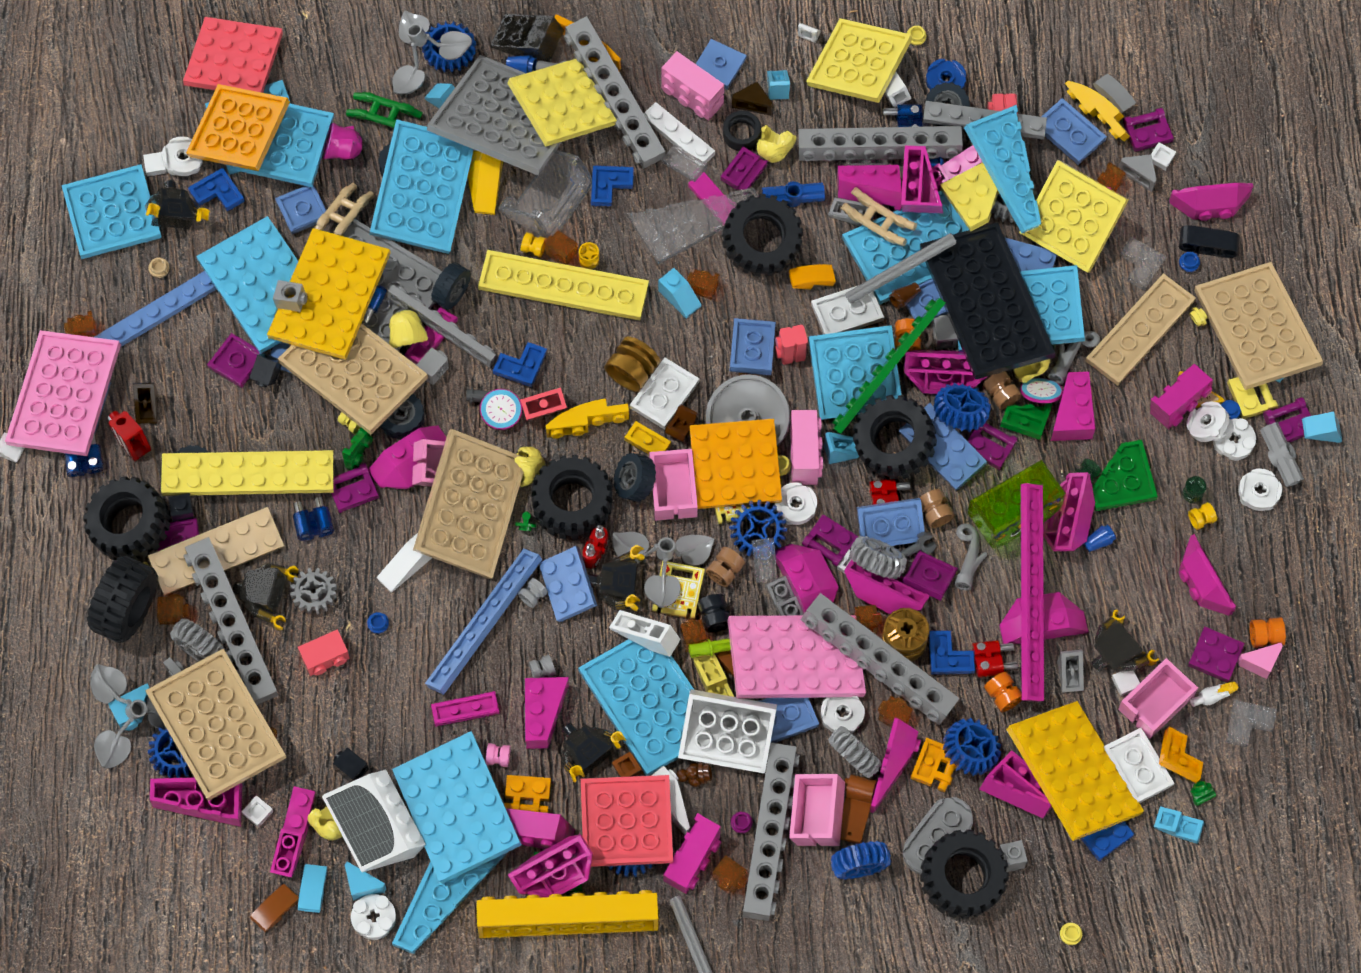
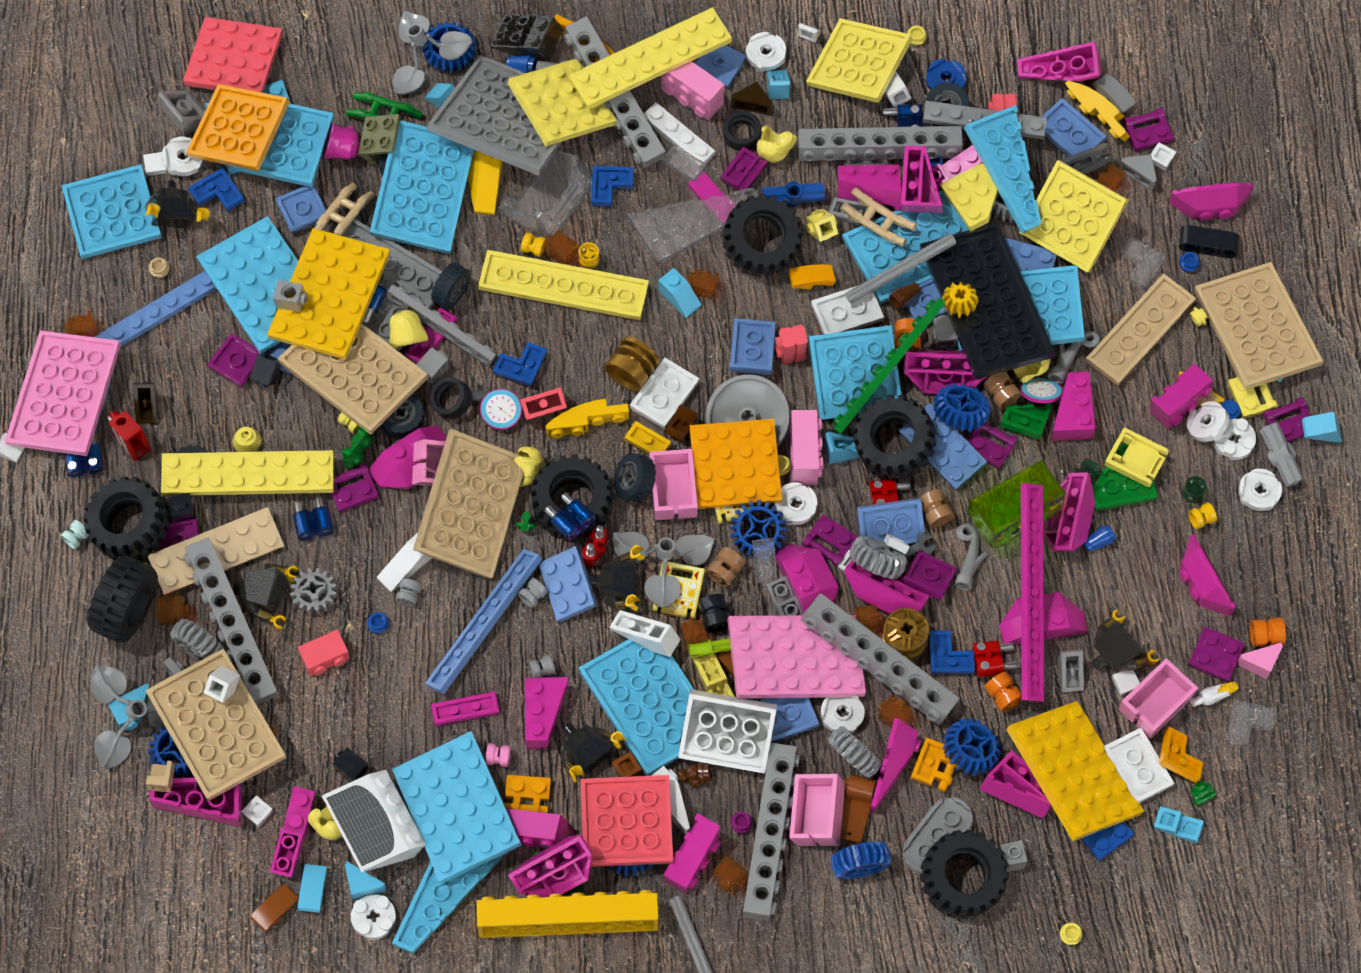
(74, 535): none -> light aqua wheel
(161, 777): none -> tan panel
(182, 110): none -> light grey slope
(222, 684): none -> white brick
(246, 440): none -> light yellow cone
(378, 136): none -> olive bracket
(408, 592): none -> light grey wheel
(462, 404): none -> black tyre
(572, 519): none -> clear blue piece
(650, 58): none -> light yellow plate
(769, 42): none -> white plate
(821, 225): none -> light yellow brick
(896, 543): none -> white tile
(960, 299): none -> yellow gear
(1065, 64): none -> dark pink wedge
(1086, 160): none -> dark grey hinge
(1140, 460): none -> light yellow container

